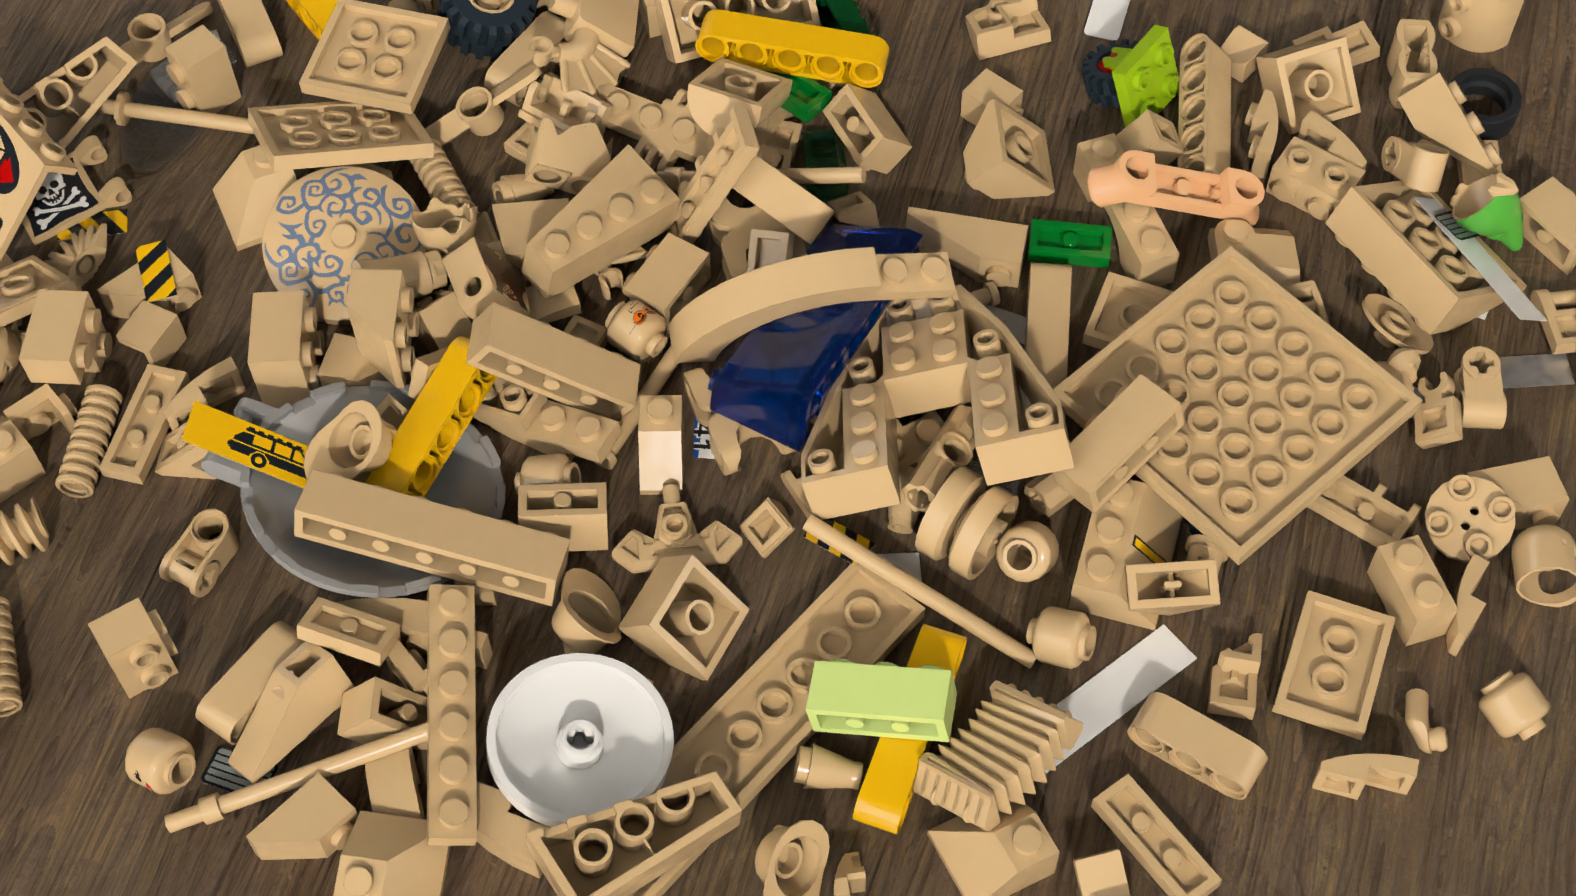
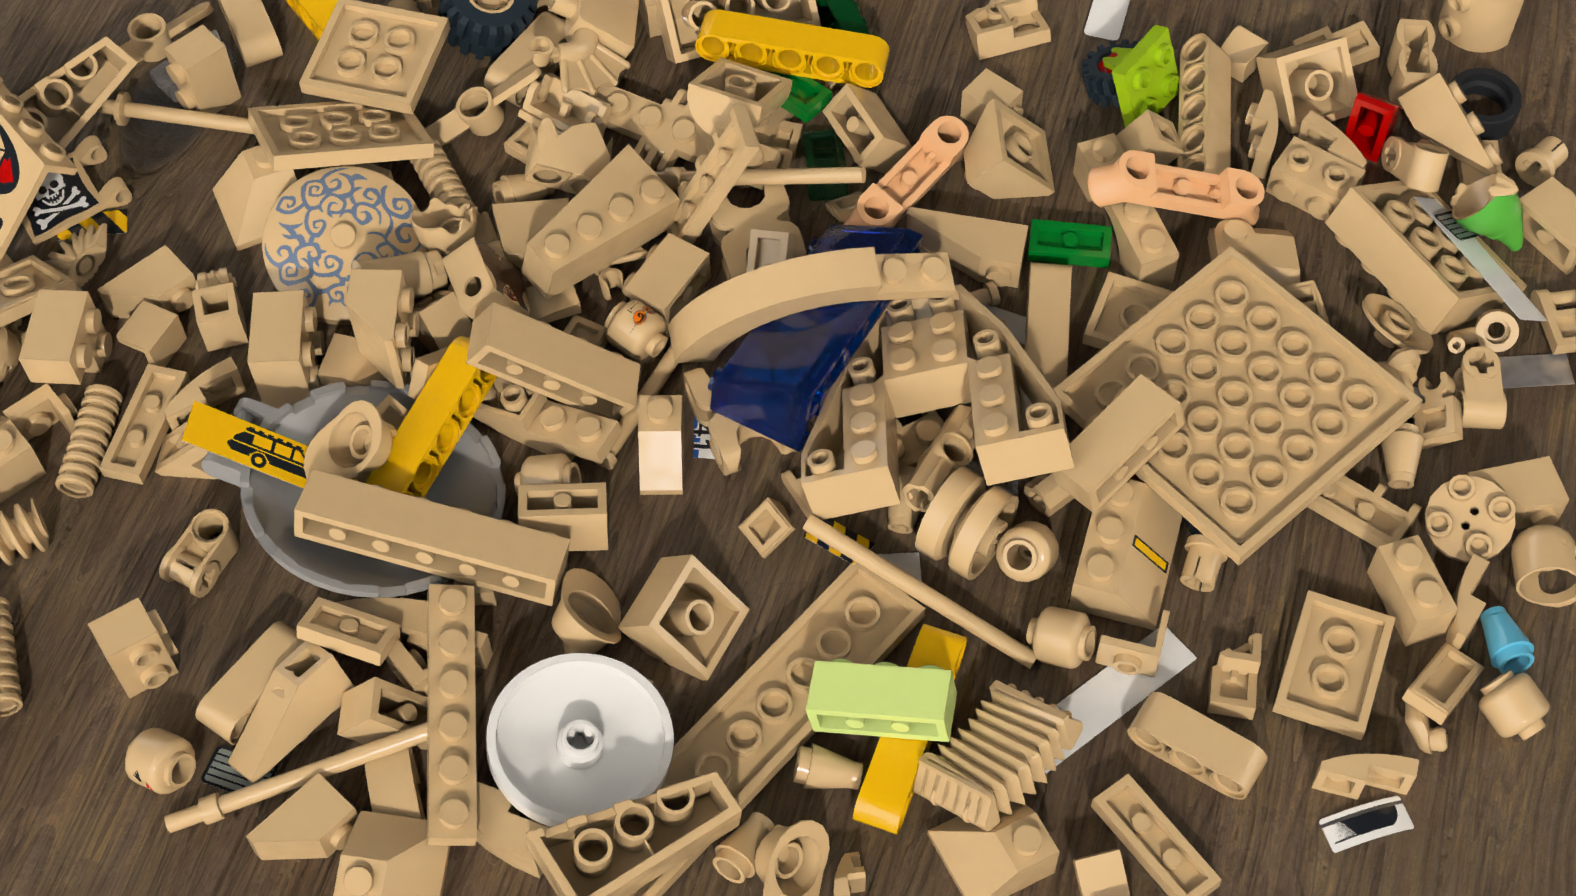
(156, 271): sticker -> none
(219, 310): none -> tan brick
(675, 537): tan piece -> none
(737, 852): none -> tan cone
(783, 199): tan beam -> none
(912, 175): none -> light nougat plate
(1132, 657): none -> tan bracket
(1172, 586): tan slope -> none
(1365, 823): none -> sticker
(1371, 124): none -> red slope
(1402, 455): none -> tan cone
(1443, 683): none -> tan tile
(1479, 333): none -> tan plate
(1506, 641): none -> medium azure cone
(1542, 153): none -> tan bush

